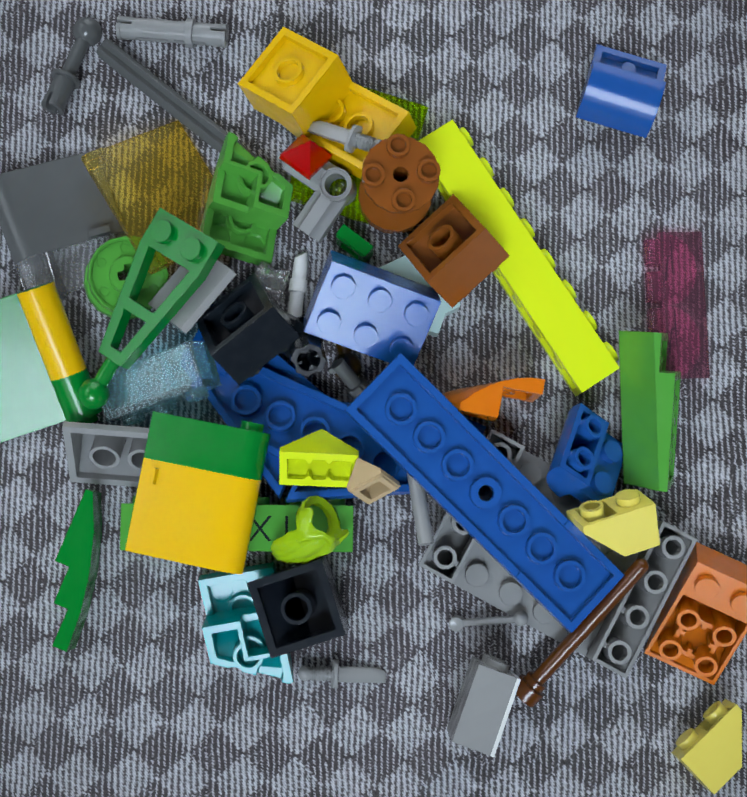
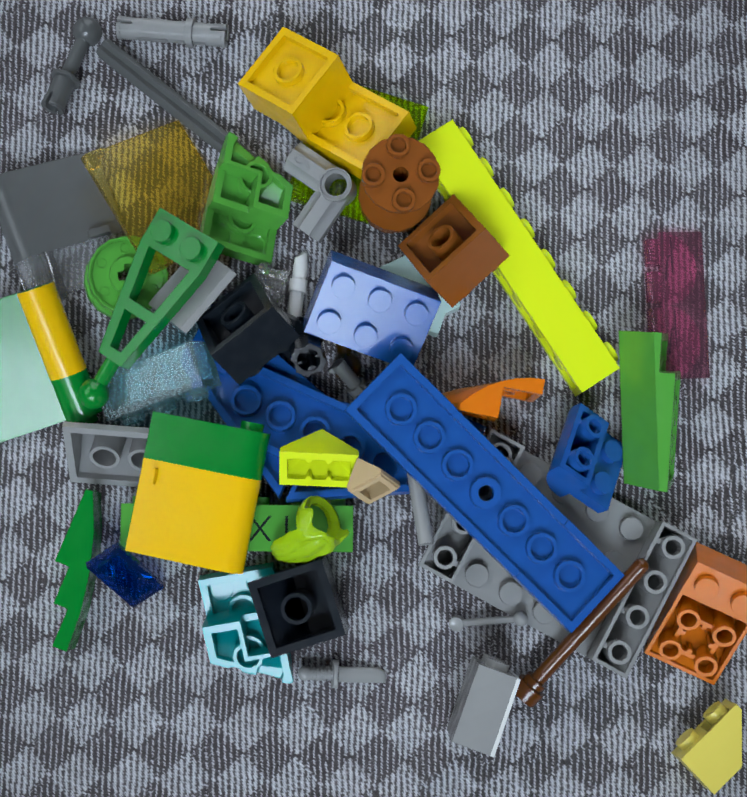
(125, 574): none -> clear blue slope
(305, 156): red slope -> none
(350, 138): light grey piece -> none
(354, 244): green tile -> none
(619, 522): light yellow slope -> none
(622, 91): blue brick -> none

